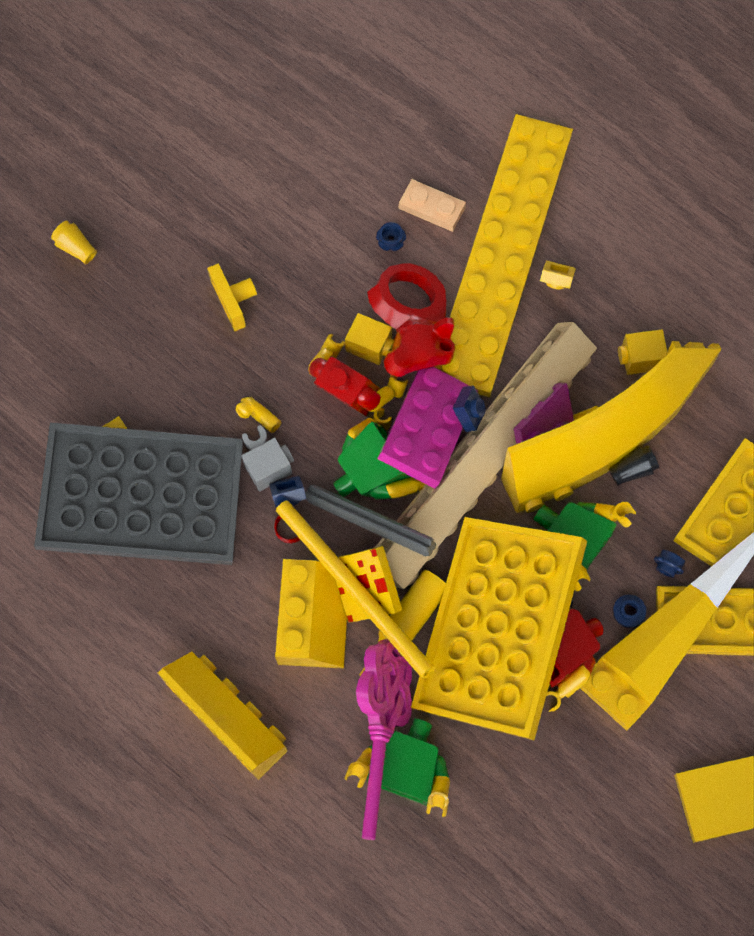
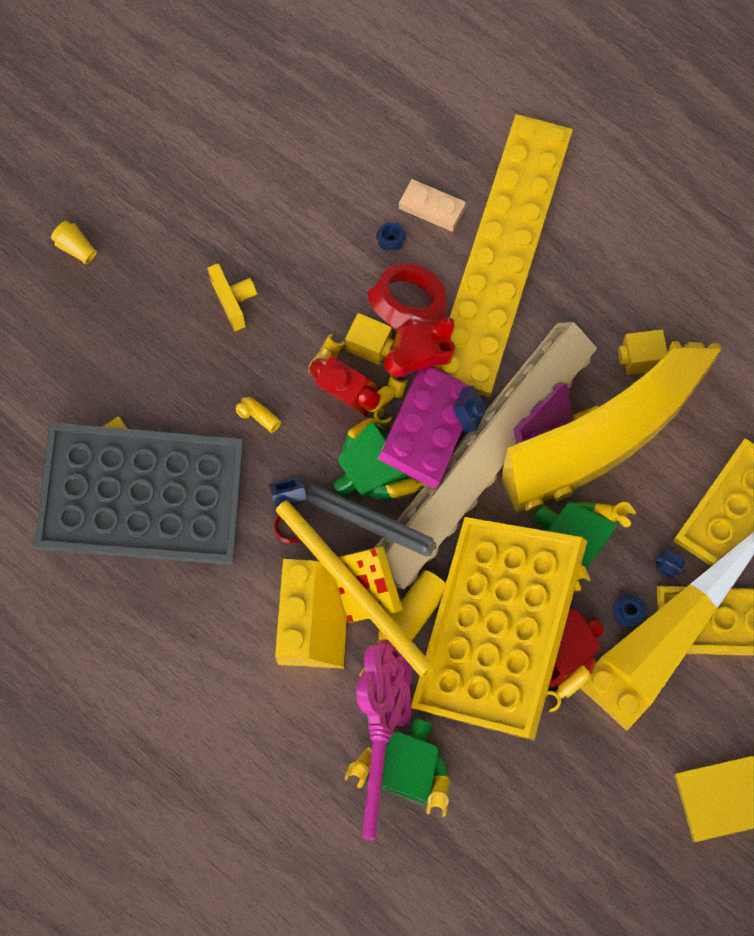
(224, 713): yellow slope -> none
(266, 460): light grey brick -> none
(557, 275): yellow plate -> none
(636, 465): black cone -> none

